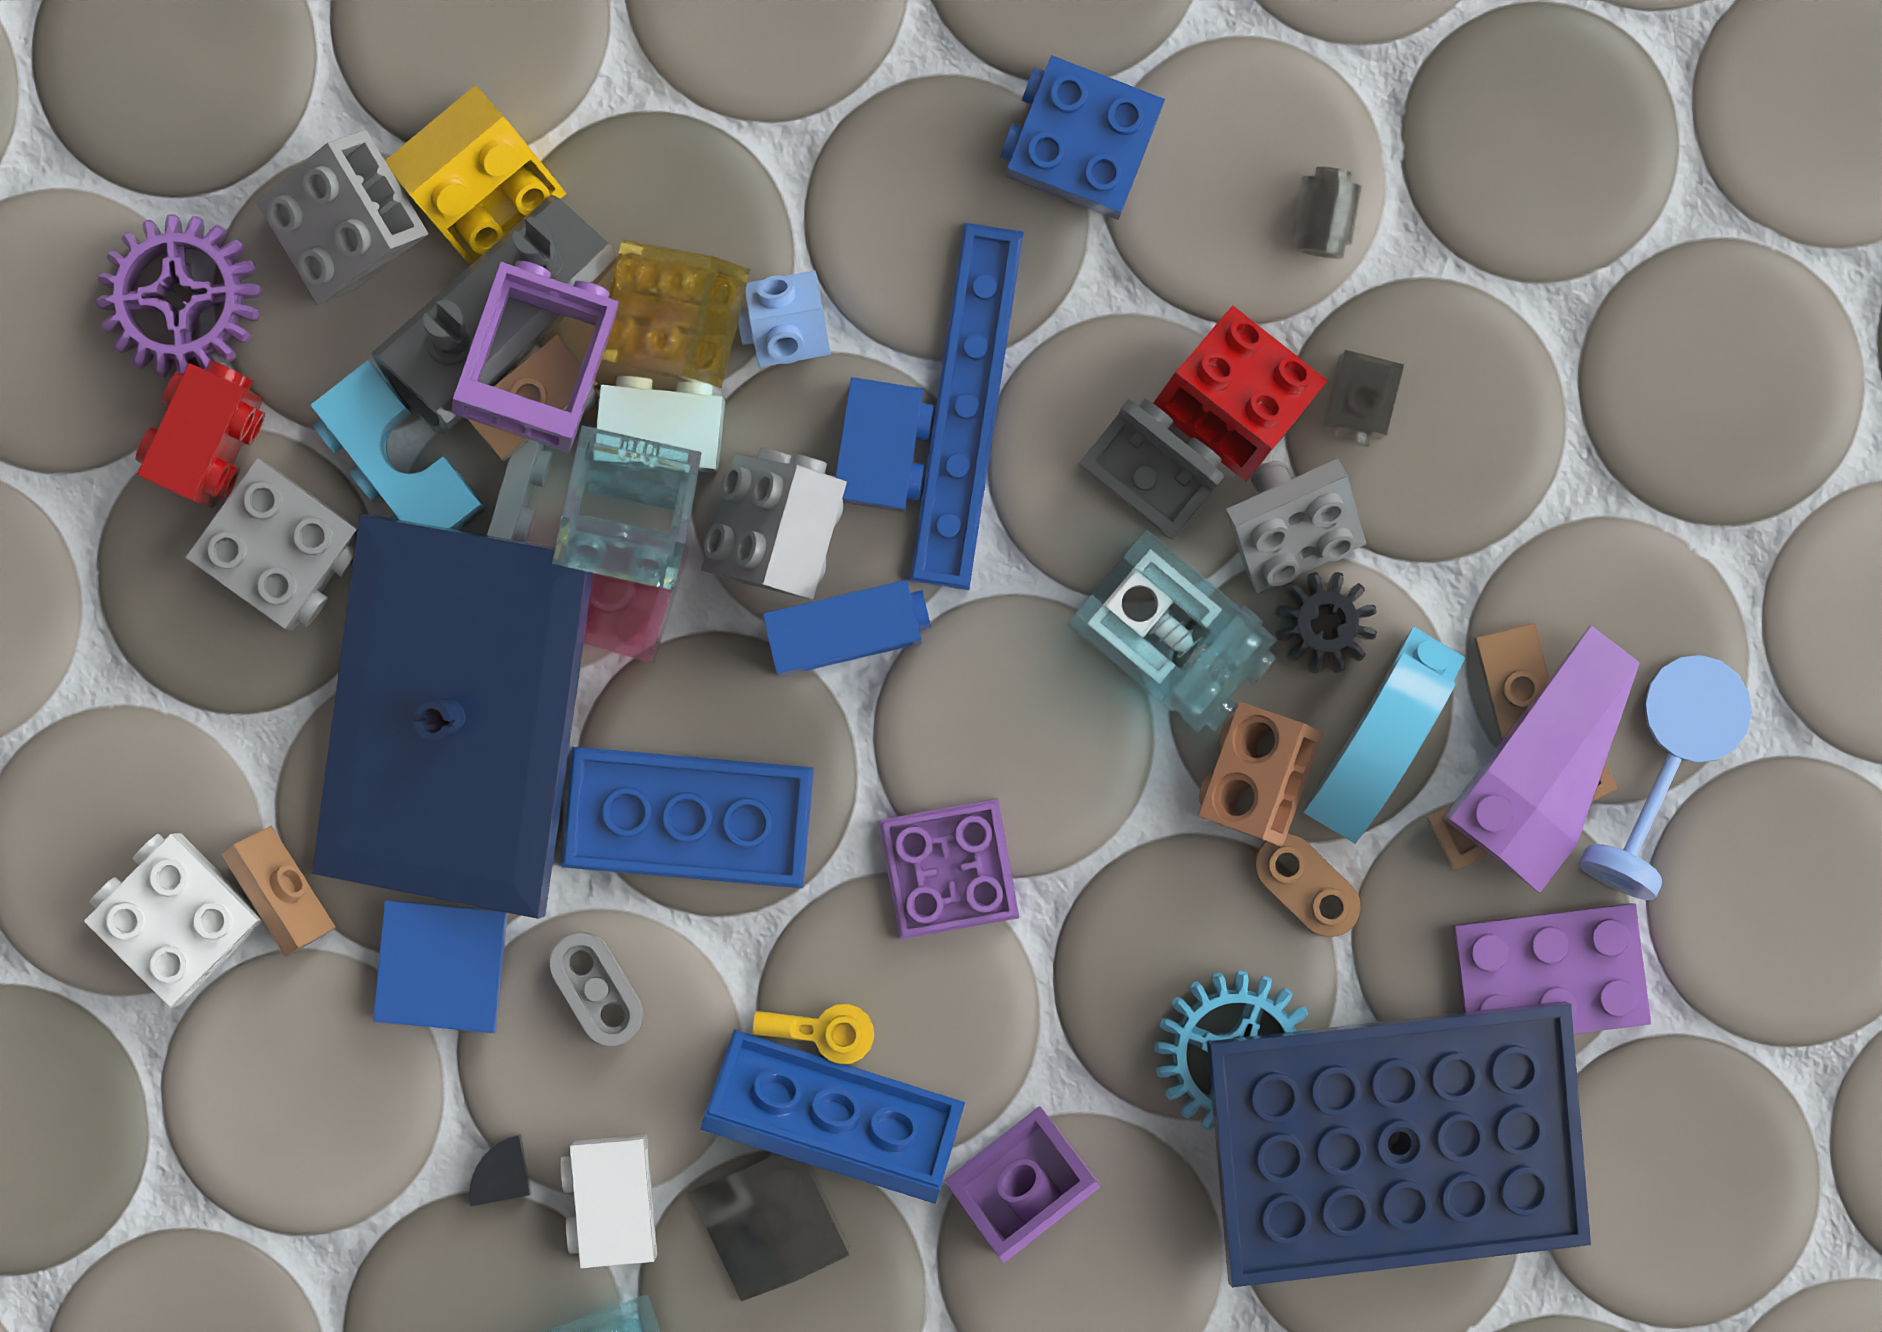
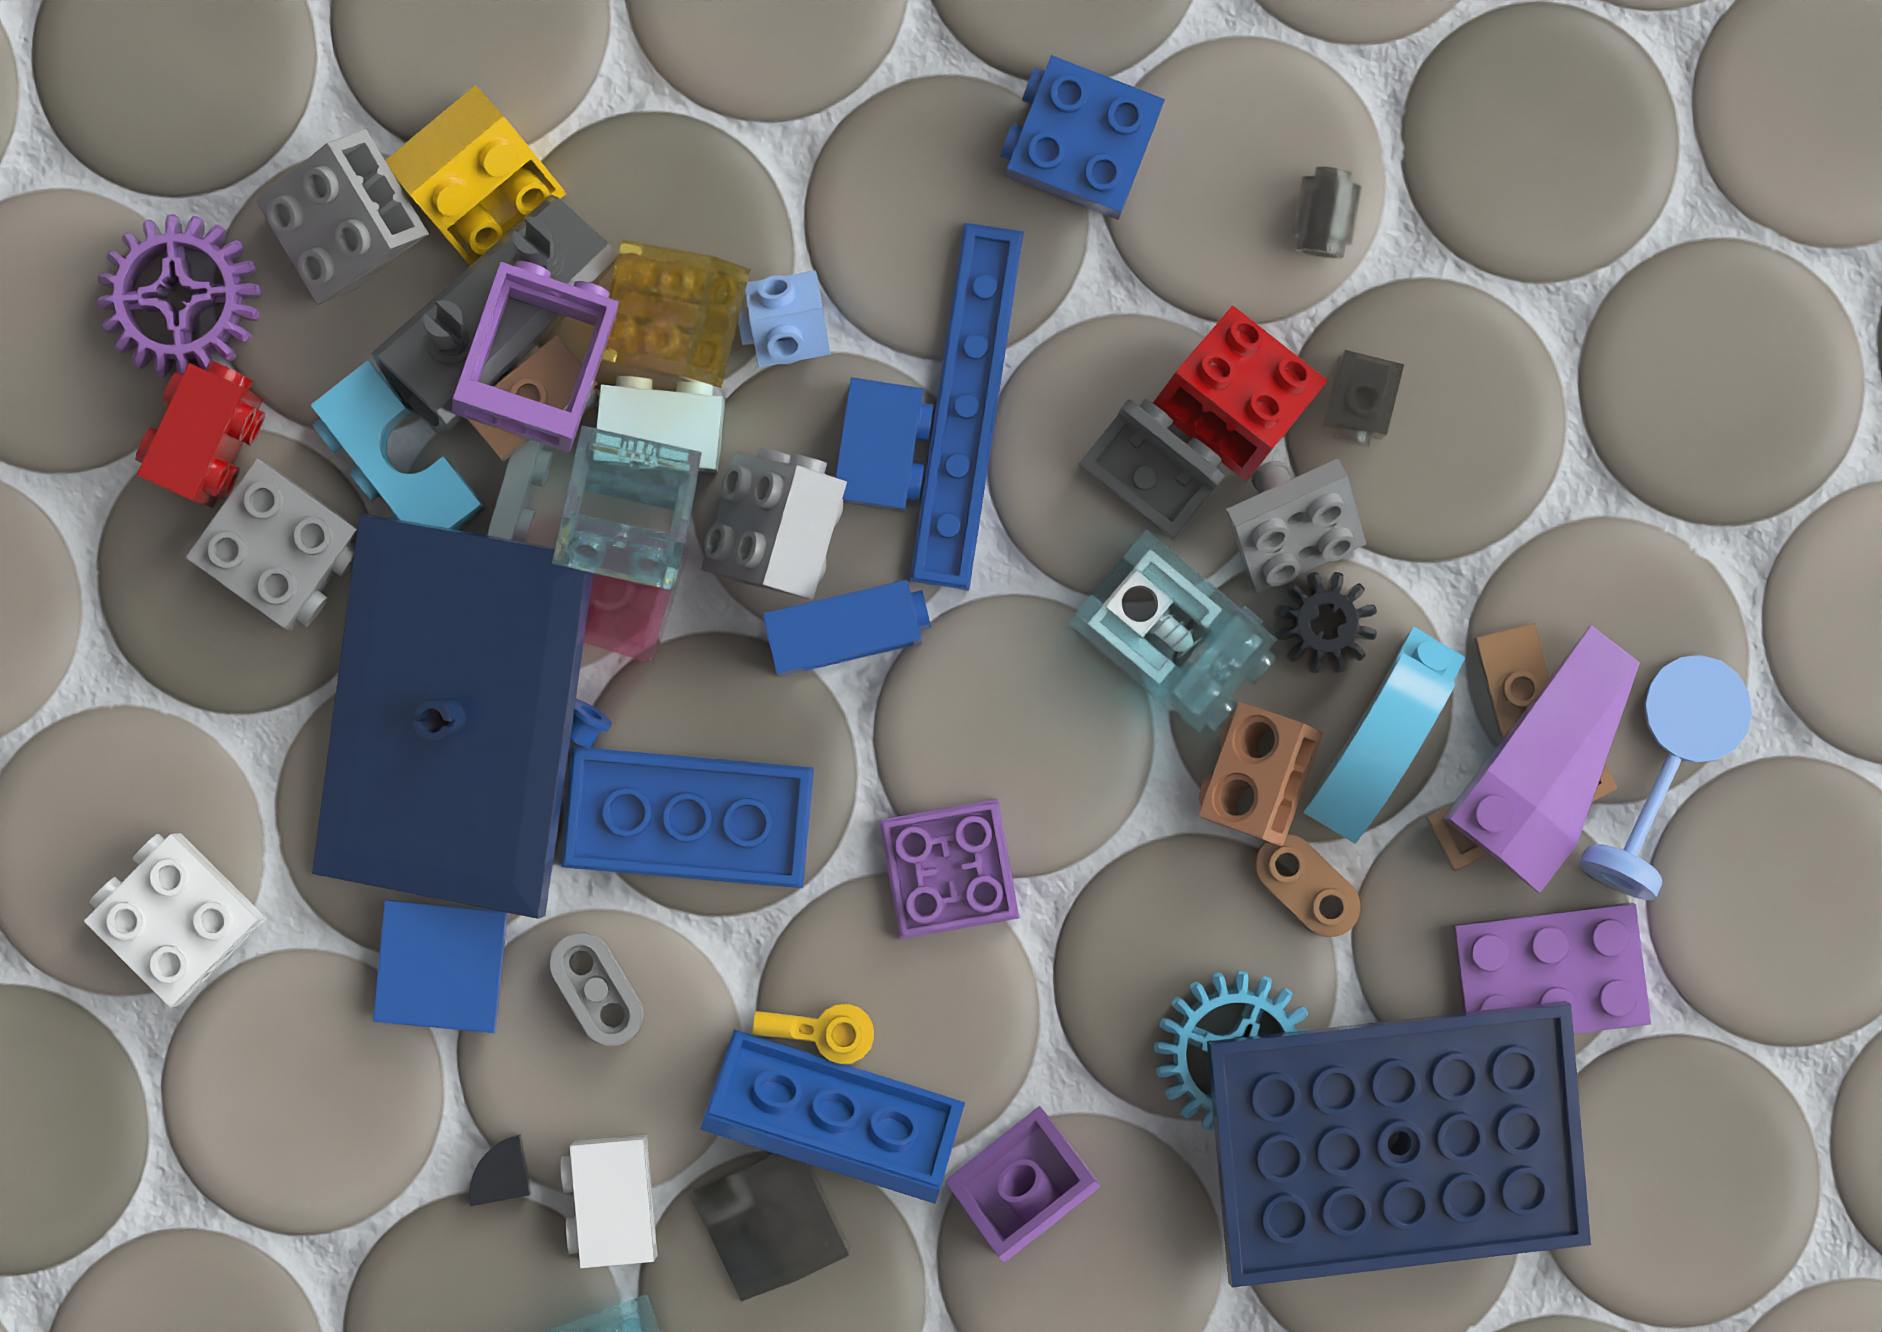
(278, 890): medium nougat plate -> none
(588, 724): none -> blue piece

